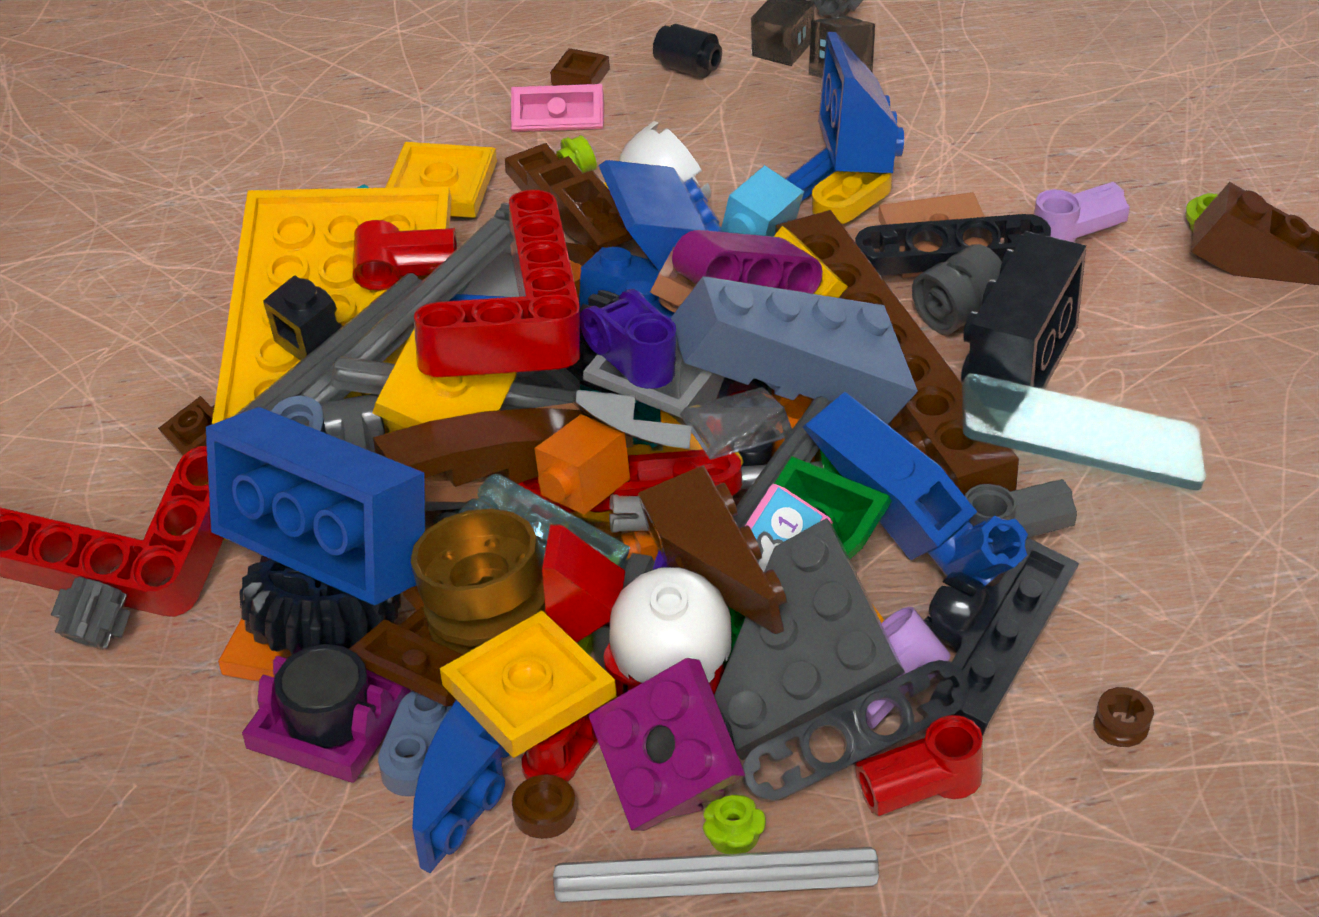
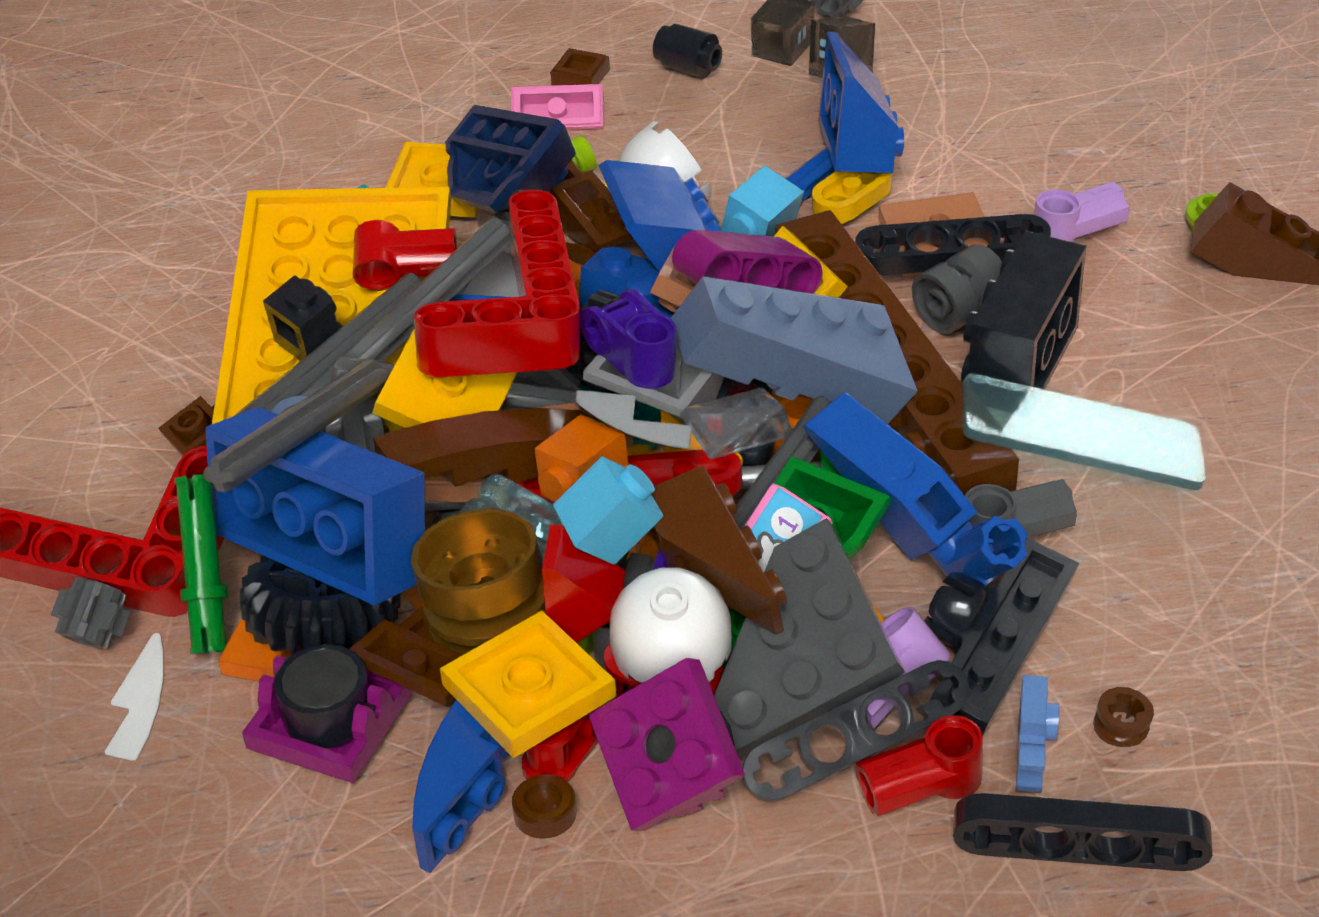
(141, 696): none -> white sticker
(201, 565): none -> green pin
(294, 426): none -> dark grey axle
(409, 734): sand blue plate -> none
(504, 154): none -> dark blue wedge
(608, 509): none -> medium azure brick
(716, 874): light grey axle -> none
(736, 835): lime plate -> none
(1036, 724): none -> medium blue plate
(1157, 839): none -> black beam

